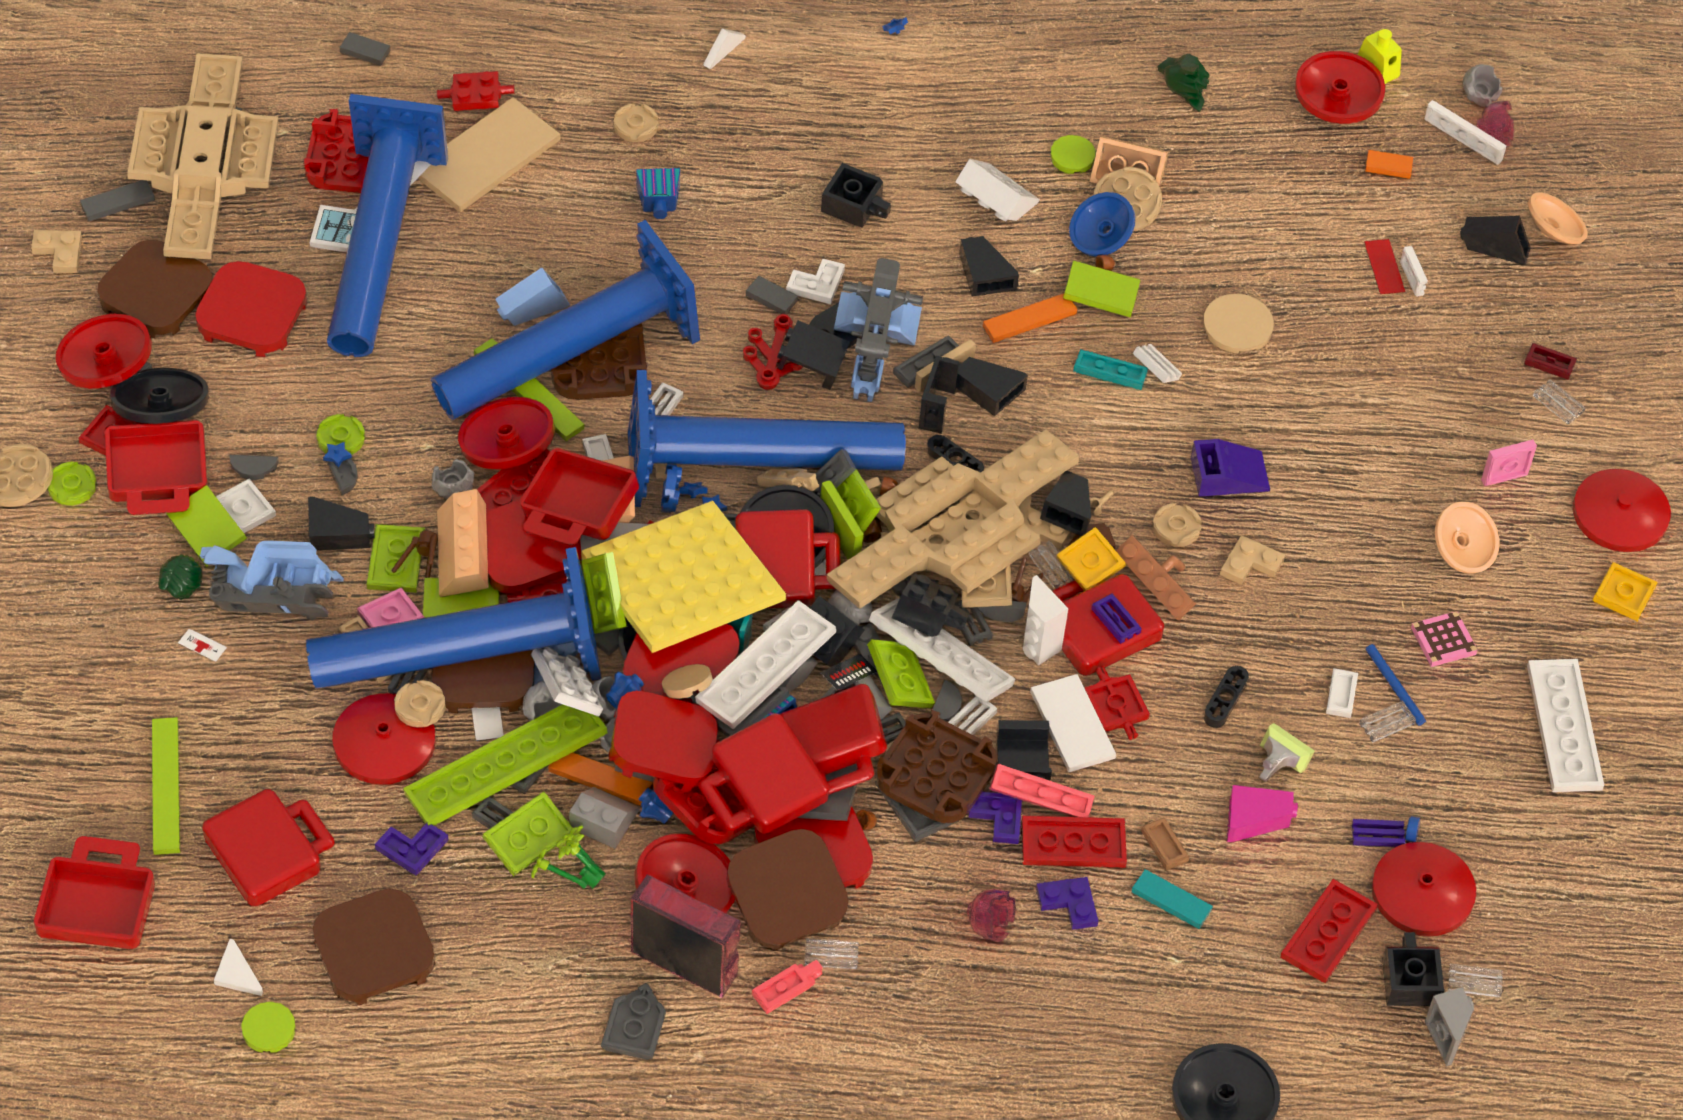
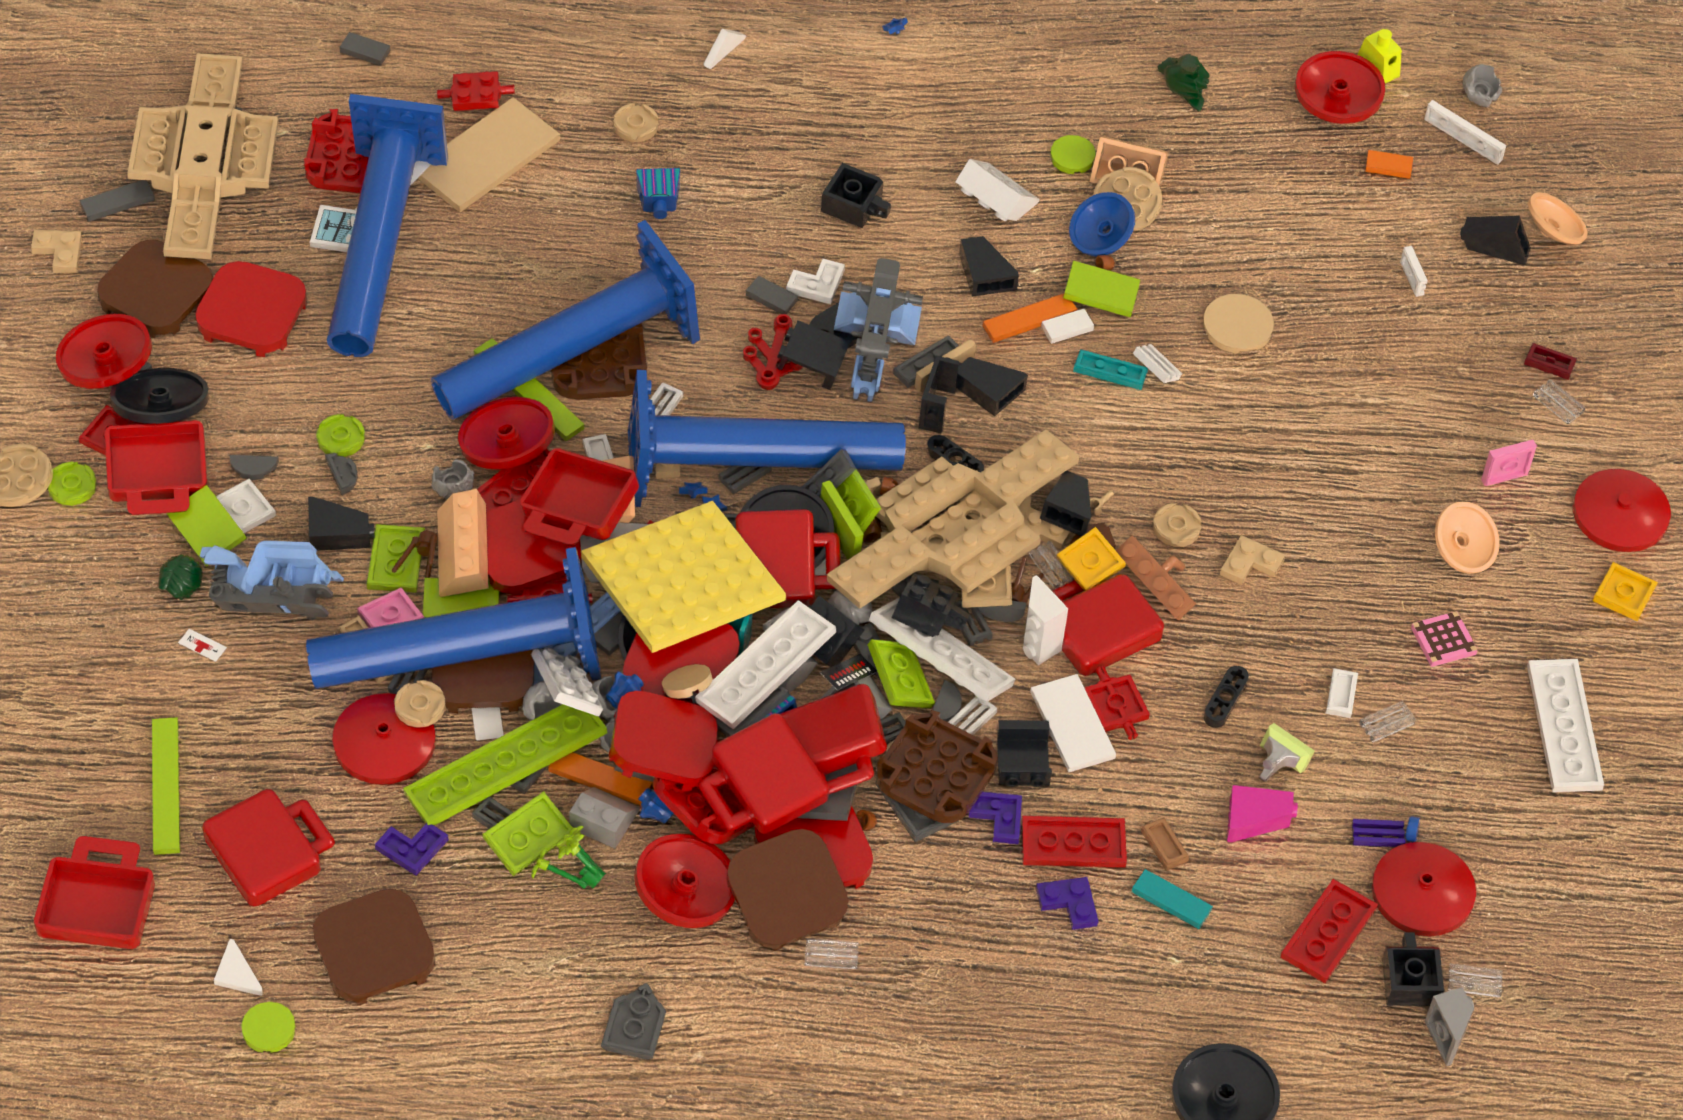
(337, 454): blue piece -> none
(531, 298): light blue slope -> none
(603, 593): lime tile -> none
(669, 495): blue plate -> none
(684, 936): tile -> none
(734, 473): none -> dark grey tile
(786, 985): coral hinge -> none
(788, 476): tan hinge -> none
(991, 913): clear pink cylinder -> none
(1041, 792): coral plate -> none
(1067, 326): none -> white tile
(1112, 619): dark purple tile -> none
(1227, 468): dark purple slope -> none
(1384, 266): red sticker -> none
(1395, 683): blue bar -> none
(1498, 122): clear pink cylinder -> none

